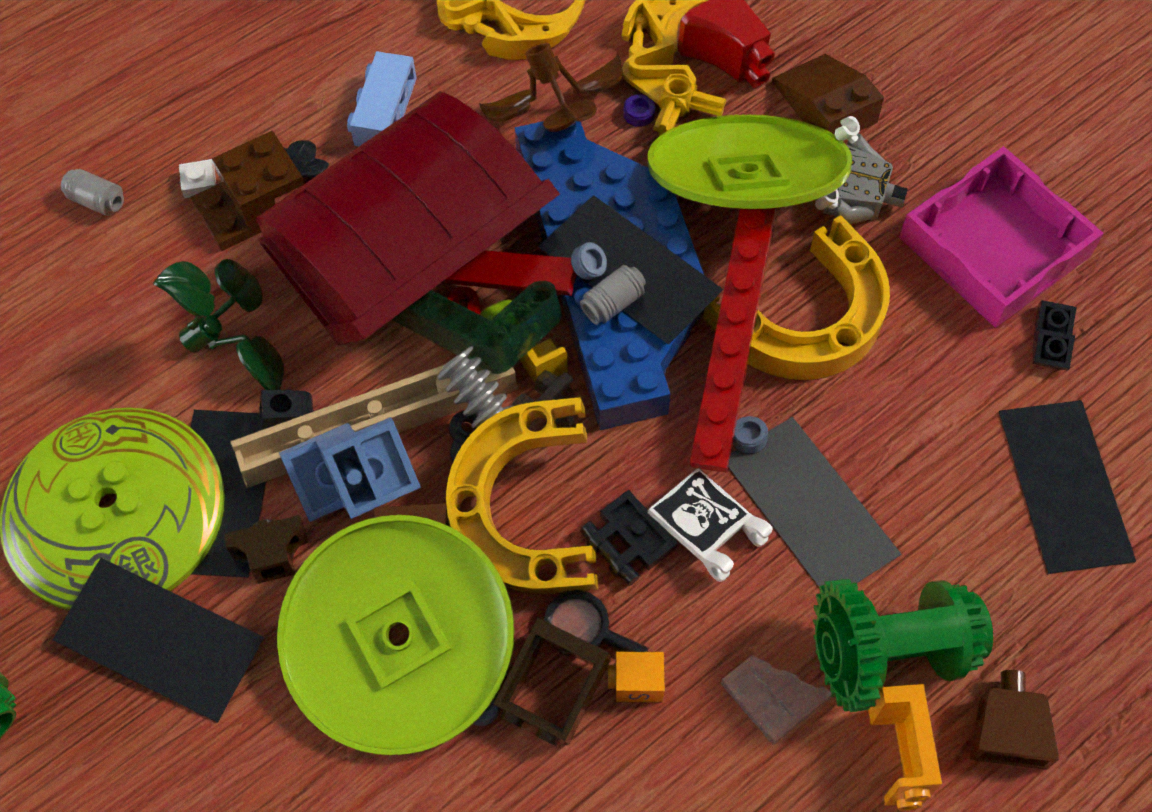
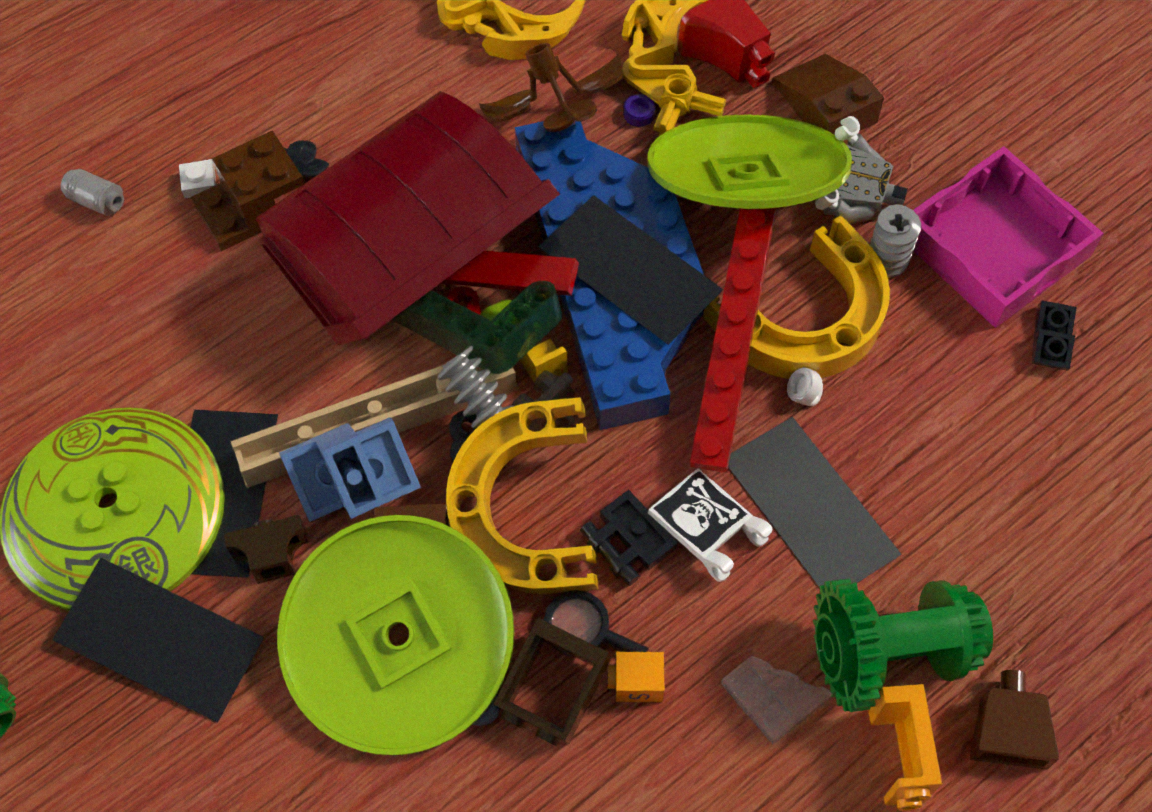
(192, 289): dark green plant -> none
(282, 406): black leg -> none
(383, 97): light blue brick -> none
(588, 261): sand blue tile -> none
(613, 294): light grey head -> none
(750, 434): sand blue tile -> none
(805, 387): none -> white tile
(895, 238): none -> light grey piece
(1066, 487): black sticker -> none

